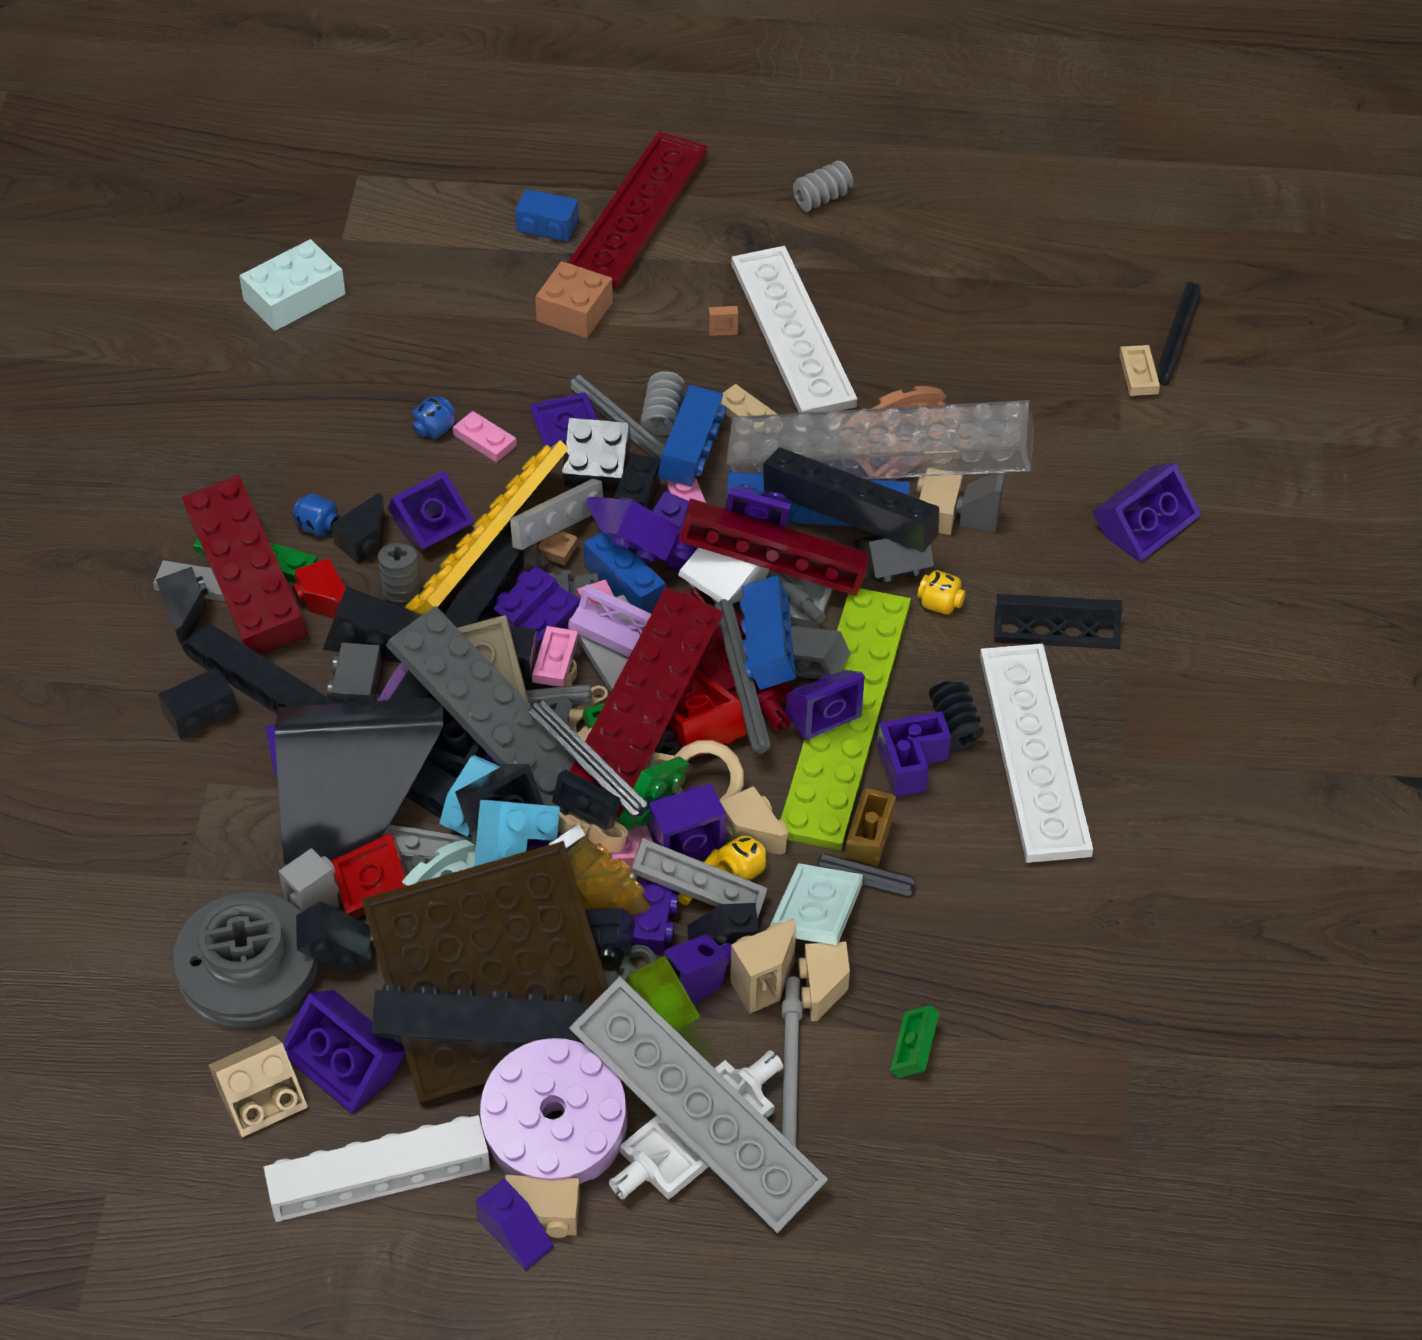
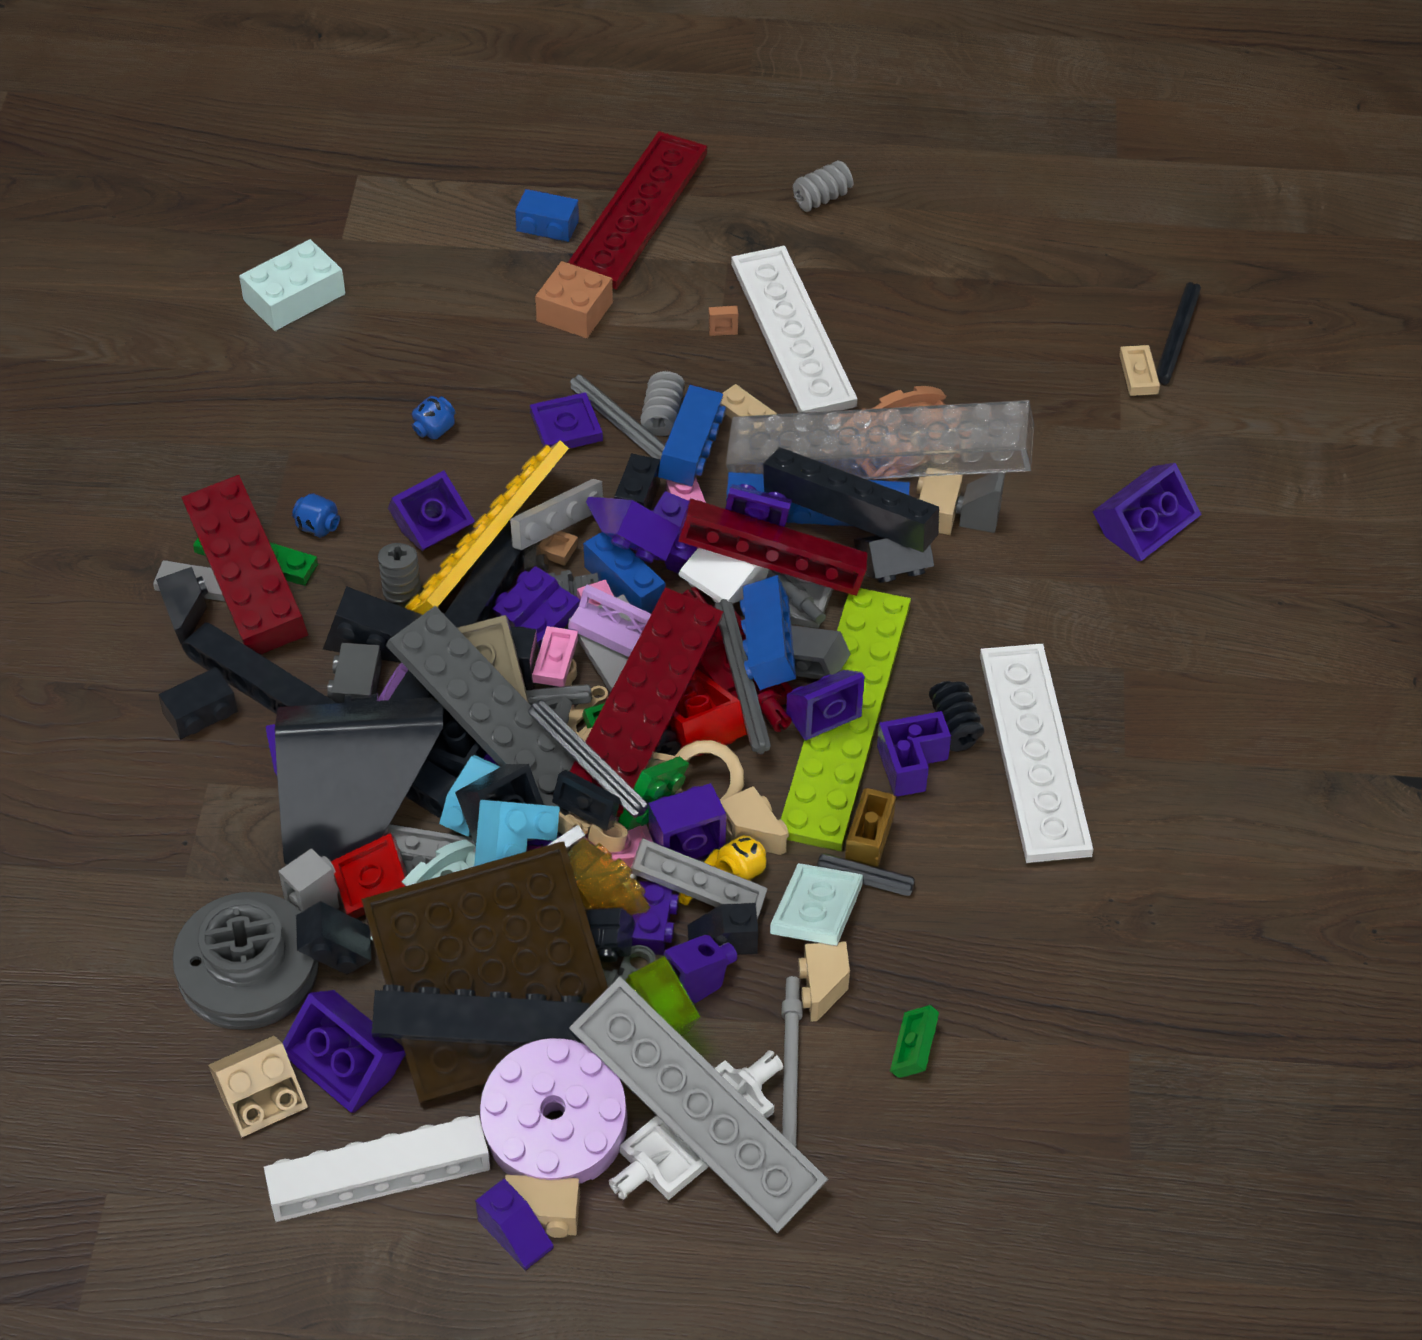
(319, 588): red slope -> none
(361, 529): black slope -> none
(484, 436): bright pink plate -> none
(596, 452): brick -> none
(763, 964): tan slope -> none
(941, 592): yellow head -> none
(1057, 615): black fence -> none

